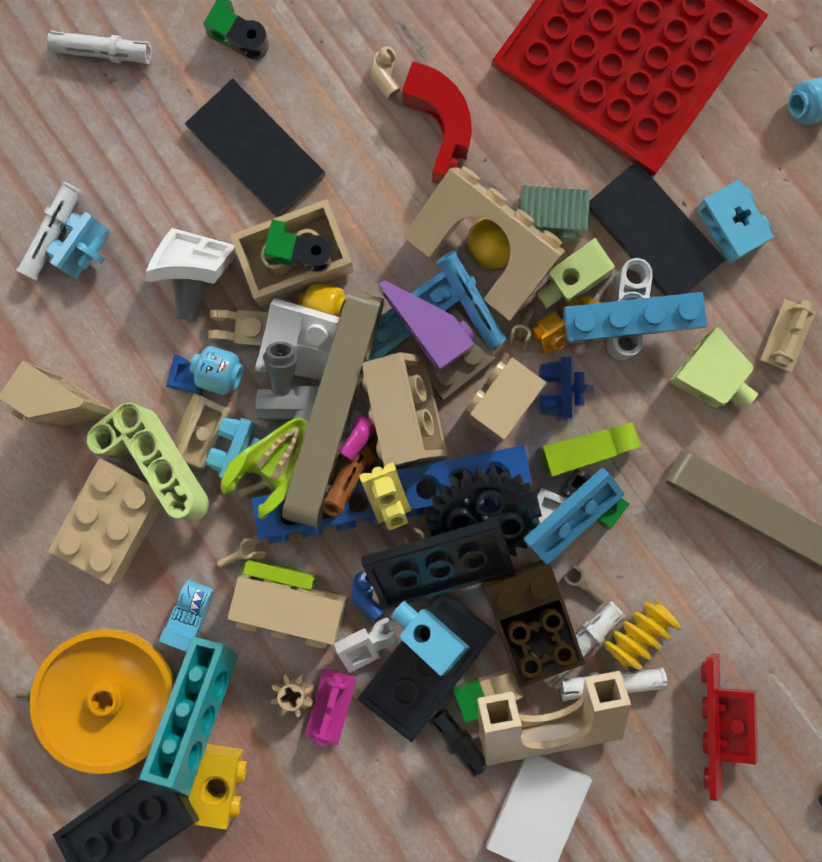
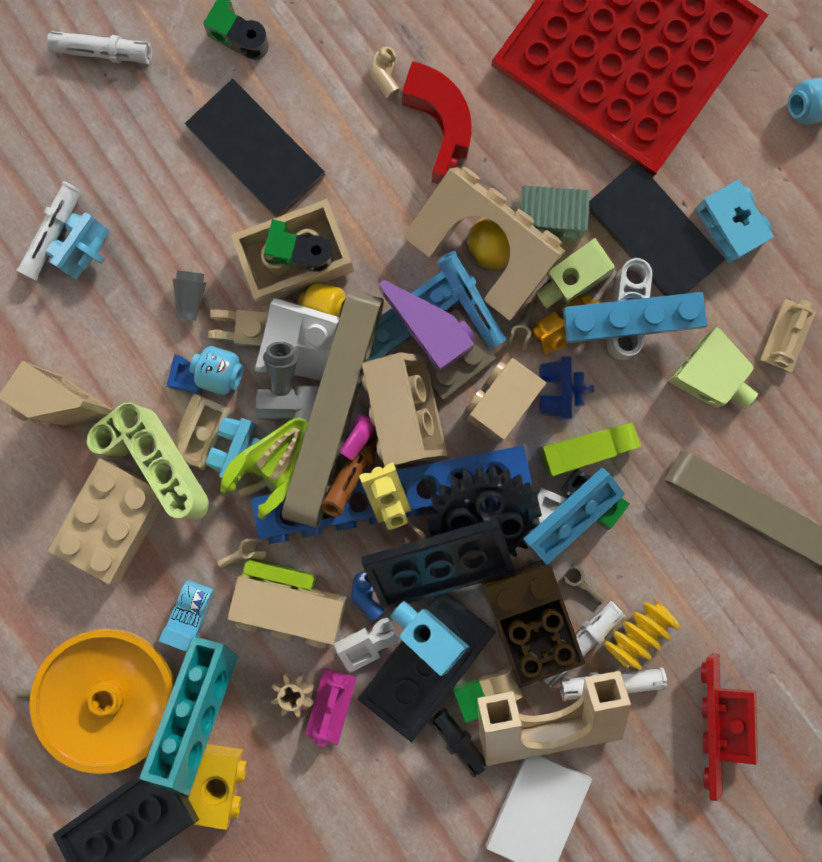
(189, 257): white plate -> none

